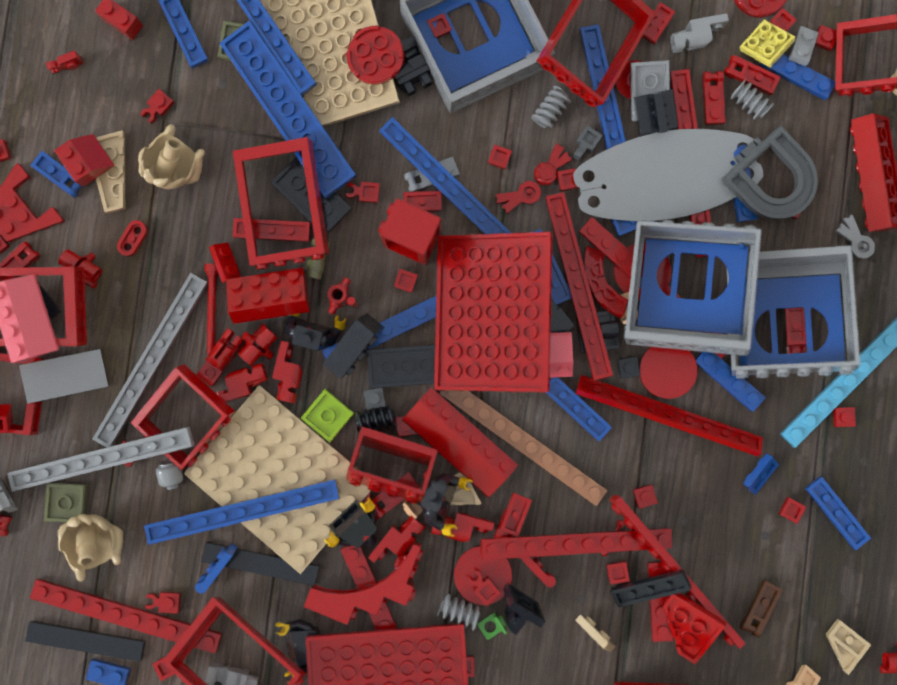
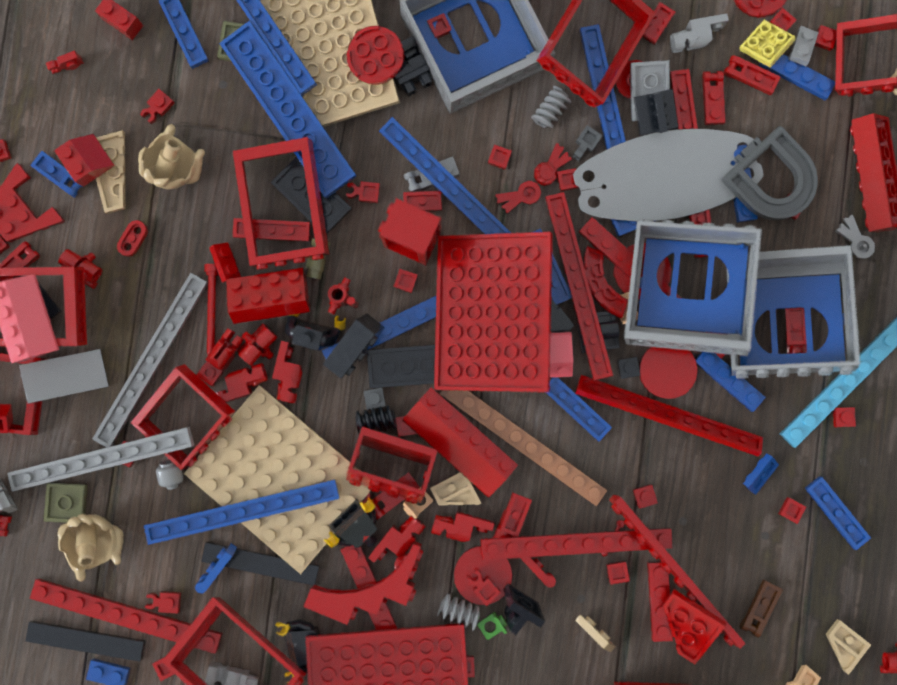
(327, 415): lime tile -> none
(438, 500): black torso -> none
(650, 588): black plate -> none
(751, 100): light grey piece -> none

